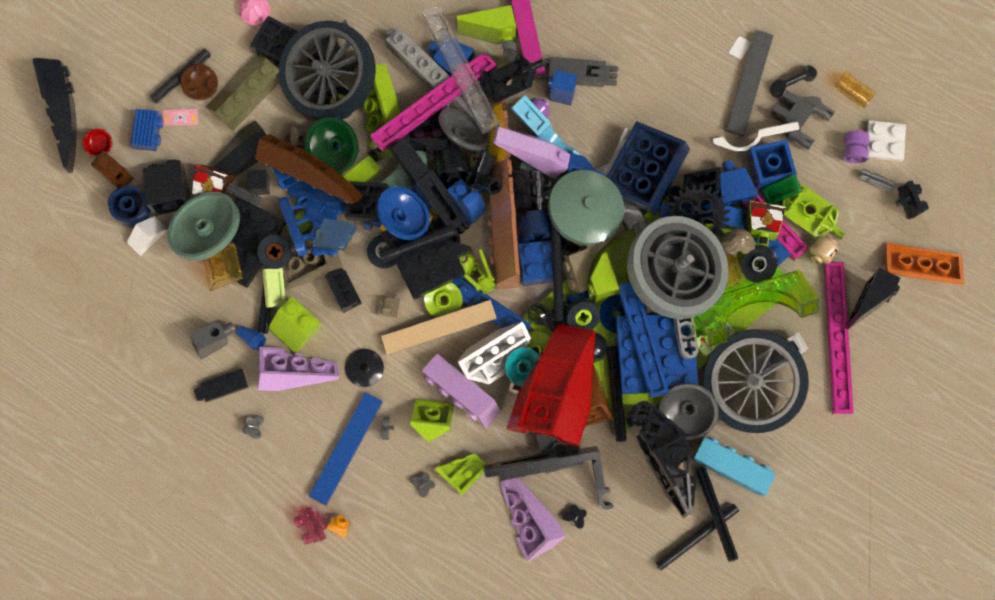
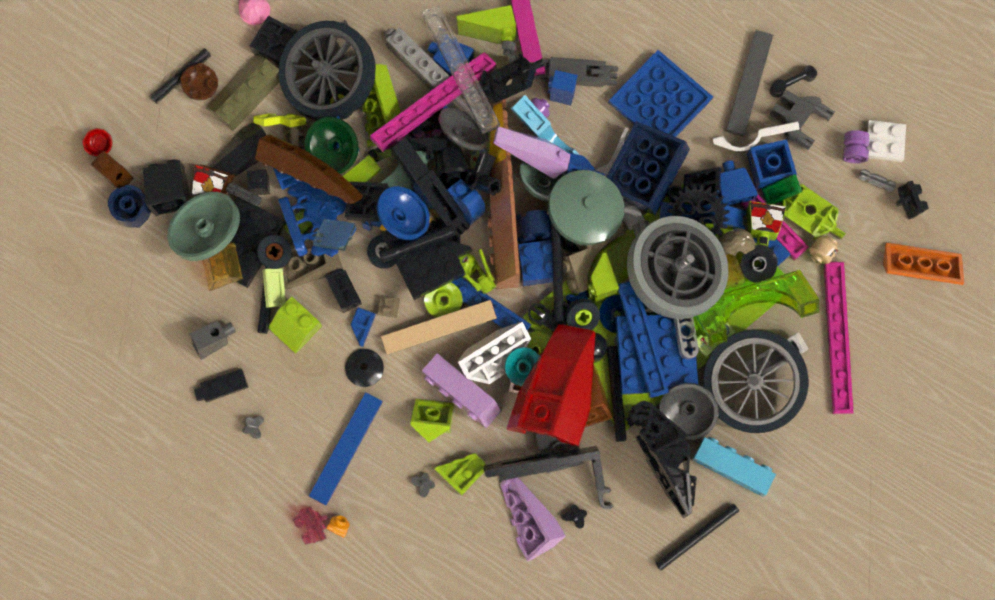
(57, 92): black wedge -> none
(146, 130): blue brick -> none
(146, 234): white slope -> none
(180, 117): bright pink sticker -> none
(251, 337): blue cone -> none
(285, 371): lavender wedge -> none
(289, 120): none -> neon yellow tile
(362, 324): none -> blue tile
(385, 432): dark grey piece -> none
(523, 188): black plate -> none
(661, 96): none -> blue plate
(717, 514): black axle -> none
(740, 47): white sticker -> none
(854, 90): clear yellow brick -> none
(876, 292): black slope -> none

